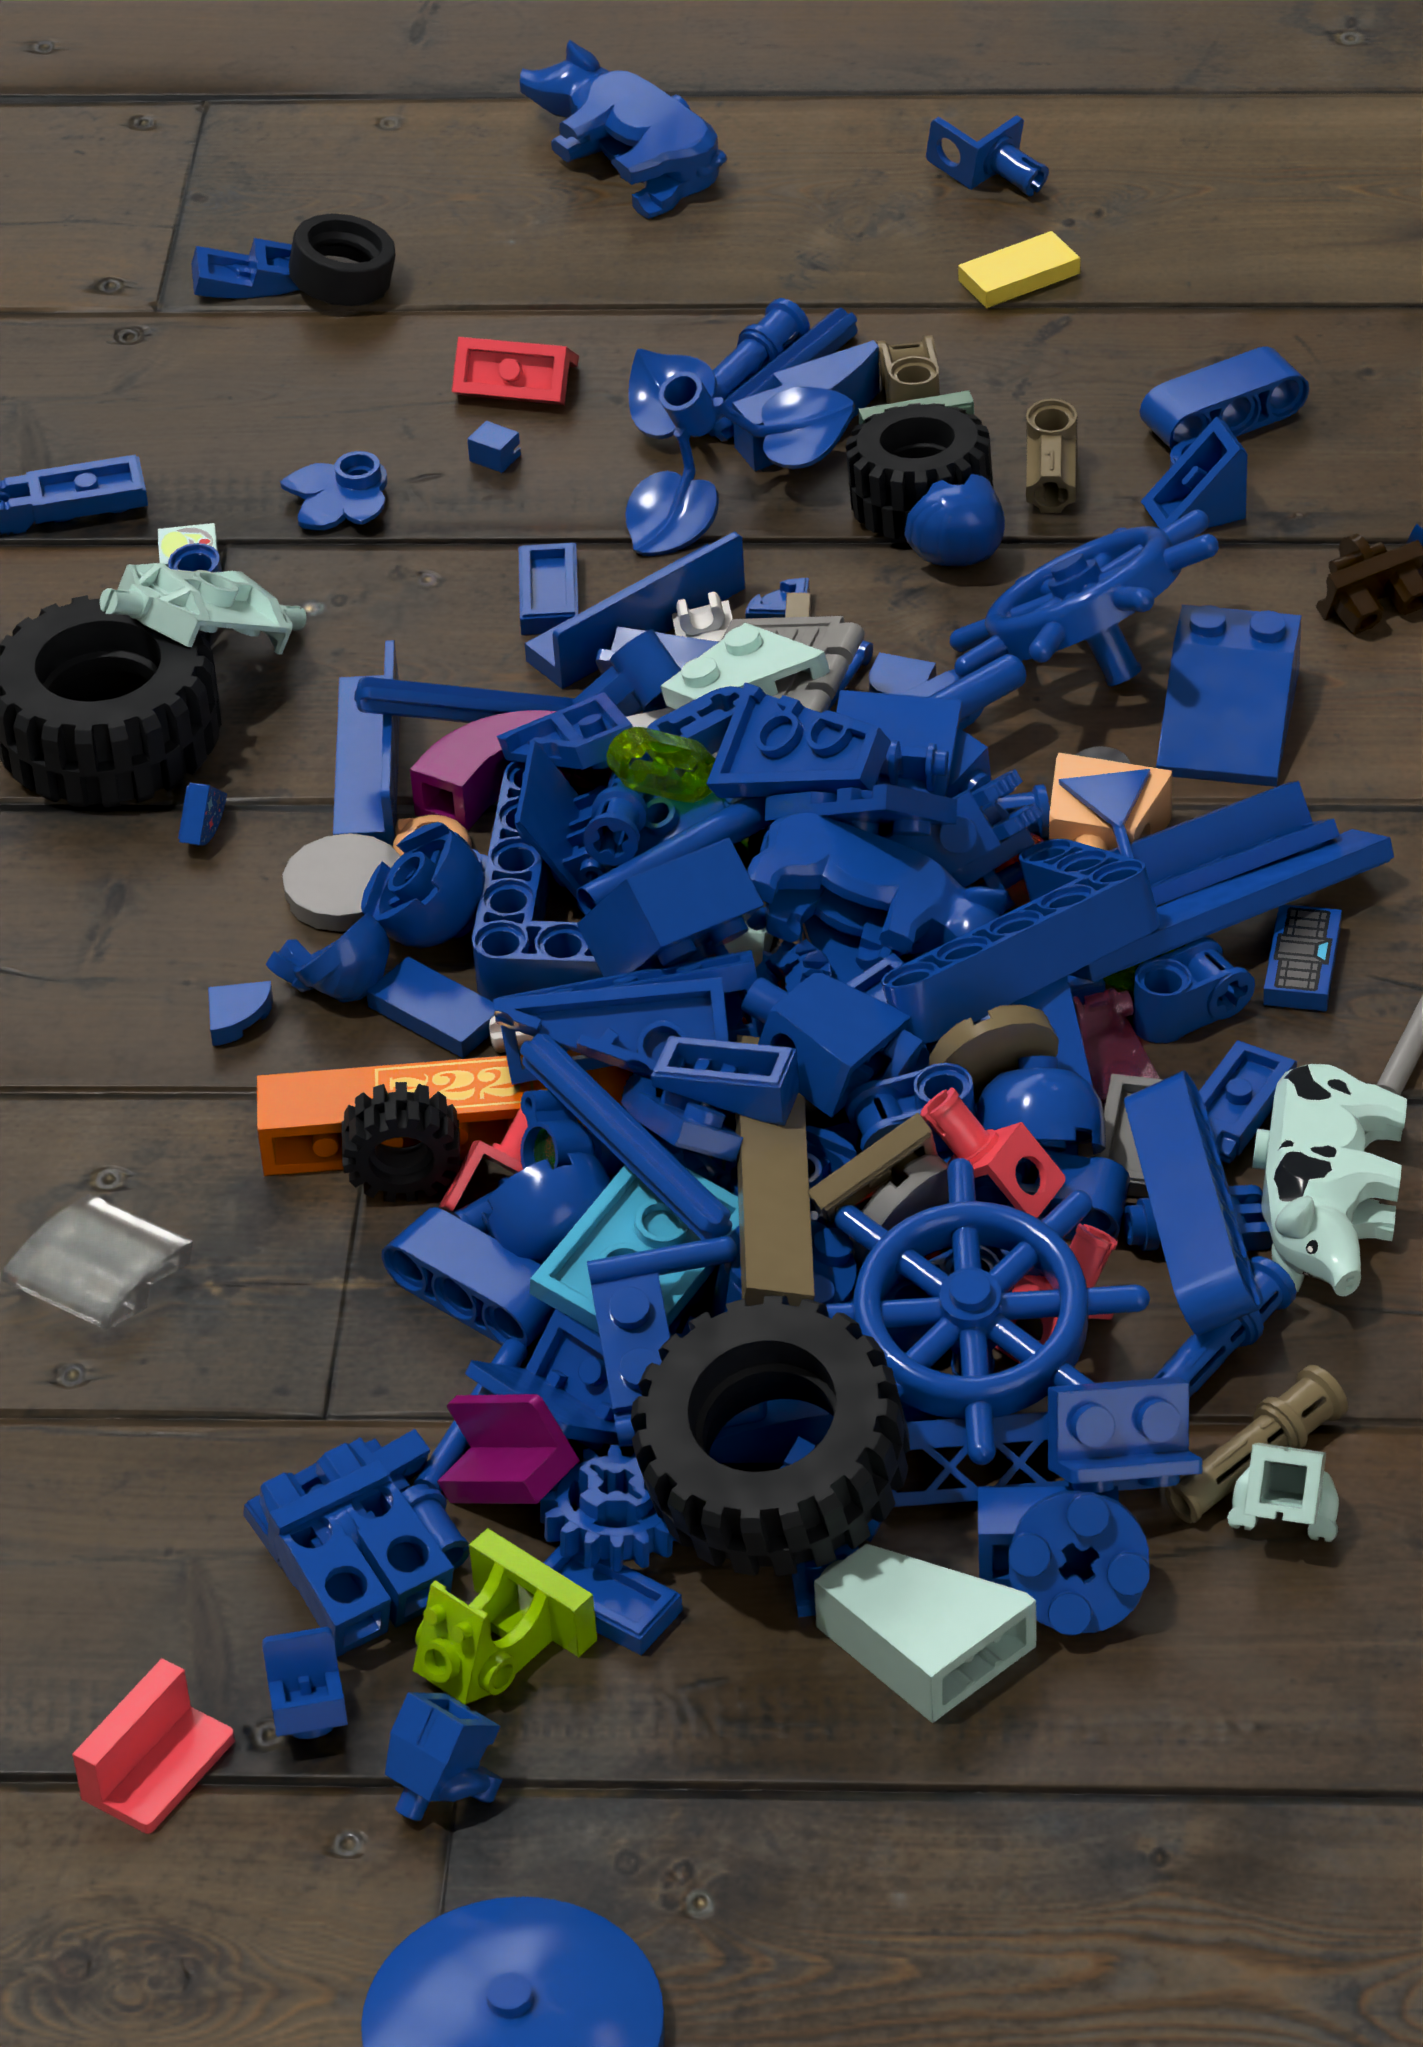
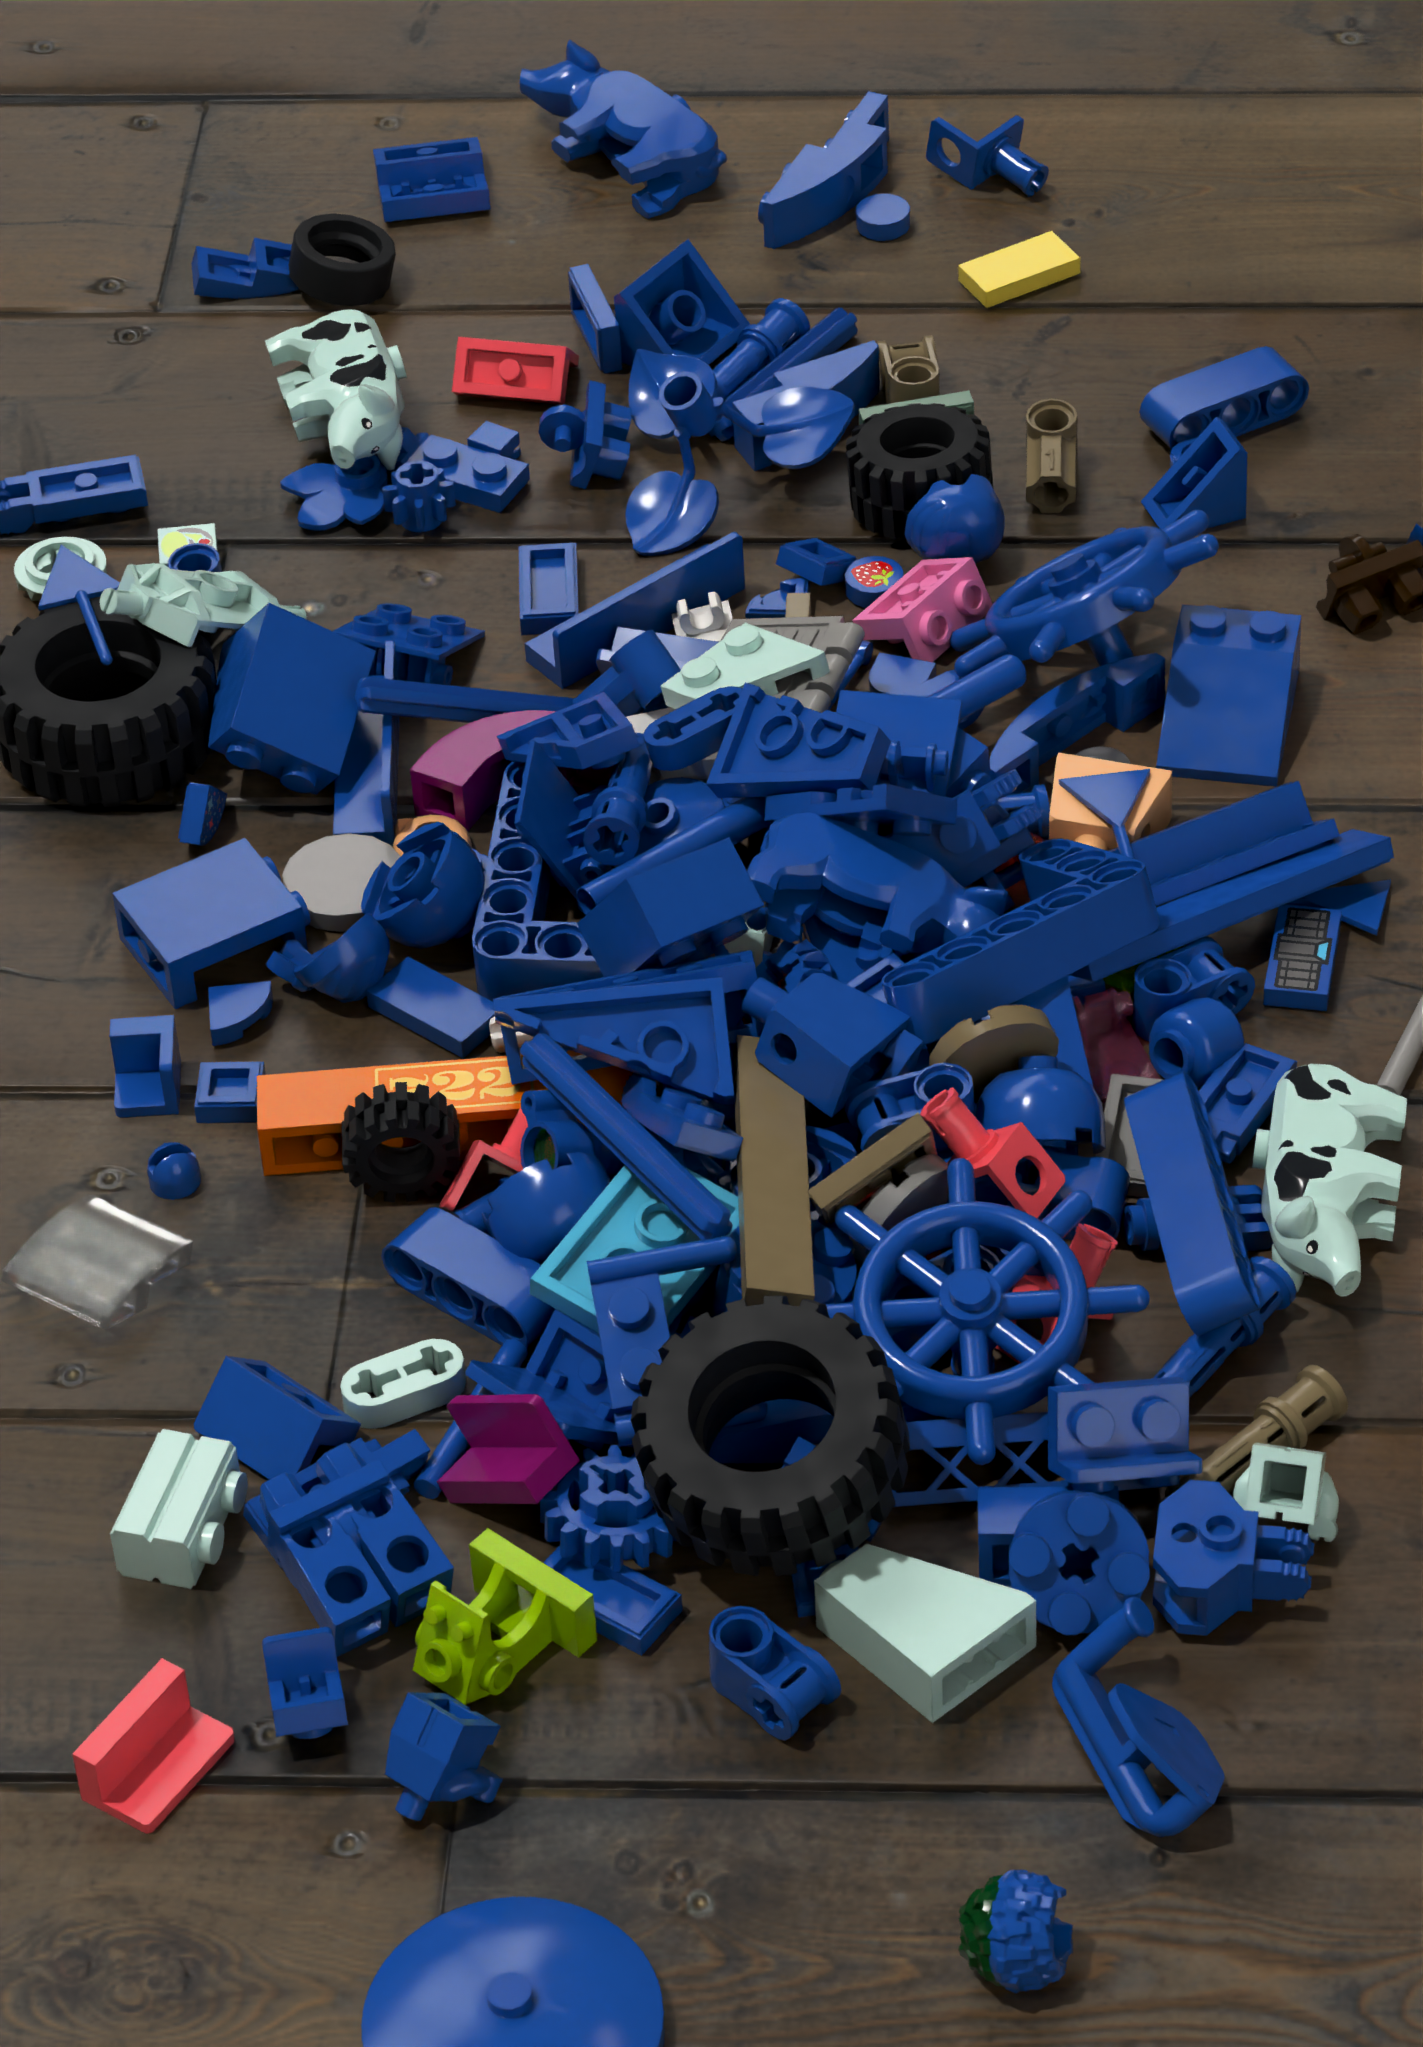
(36, 562): none -> light aqua gear
(78, 581): none -> piece
(146, 1066): none -> blue panel
(173, 1171): none -> blue hinge
(178, 1509): none -> light aqua brick
(206, 915): none -> panel
(227, 1092): none -> blue tile
(270, 1417): none -> blue panel
(287, 698): none -> blue slope
(344, 386): none -> light aqua animal
(403, 1383): none -> light aqua beam
(419, 496): none -> blue gear
(419, 641): none -> blue hinge
(430, 1508): blue pin -> none
(431, 179): none -> blue slope
(477, 475): none -> blue hinge
(592, 435): none -> blue hips
(595, 318): none -> blue tile
(659, 776): clear neon green beam -> none
(678, 310): none -> blue slope
(731, 1076): blue slope -> none
(767, 1670): none -> blue piece
(815, 561): none -> blue tile
(829, 179): none -> blue slope
(870, 578): none -> blue tile
(883, 217): none -> blue tile
(928, 606): none -> bright pink bracket
(1013, 1931): none -> blue piece
(1111, 693): none -> blue slope
(1132, 1730): none -> blue piece
(1194, 1039): none -> blue head
(1219, 1559): none -> blue hinge
(1360, 903): none -> blue piece

